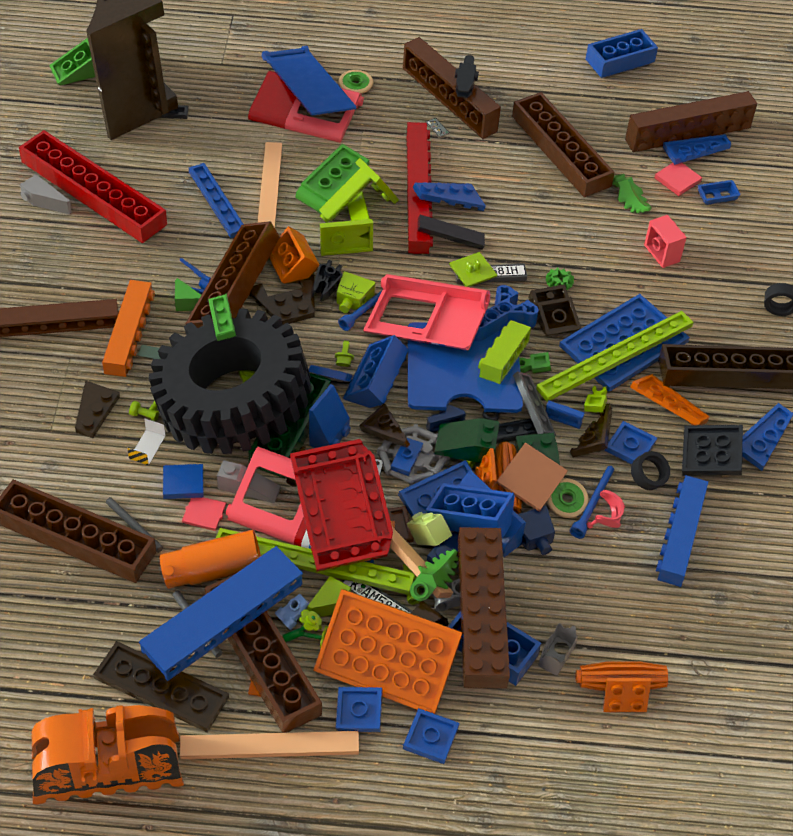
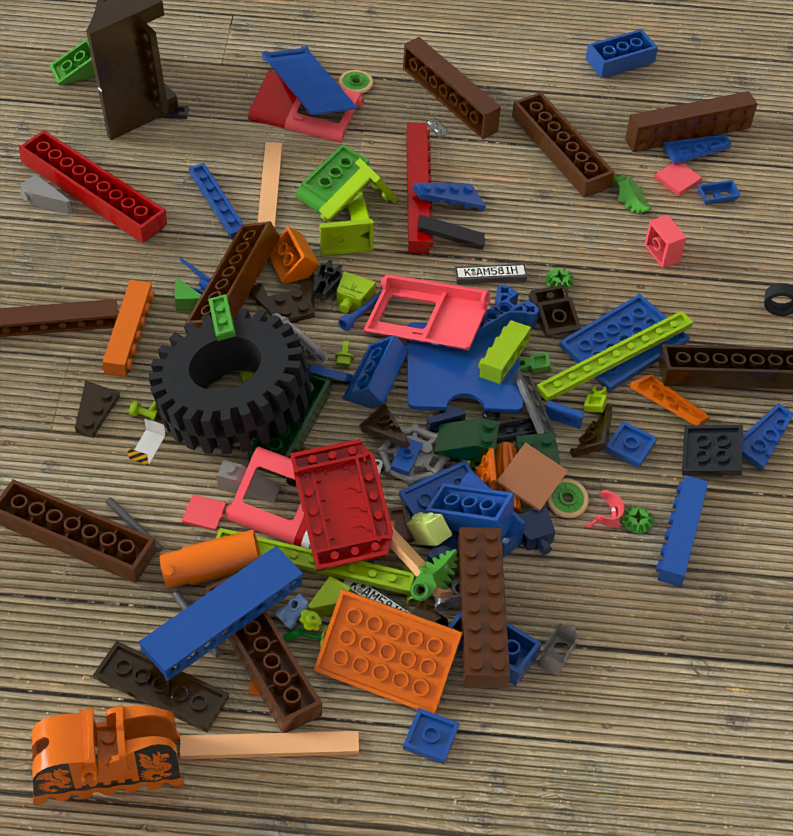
(149, 352): sand green sticker -> none
(183, 481): blue tile -> none
(308, 345): none -> light grey plate
(328, 420): blue slope -> none
(359, 709): blue plate -> none
(466, 76): black hinge -> none
(473, 269): lime piece -> none
(579, 527): blue piece -> none
(624, 683): orange plate -> none
(630, 523): none -> bright green gear
(661, 464): black tyre -> none

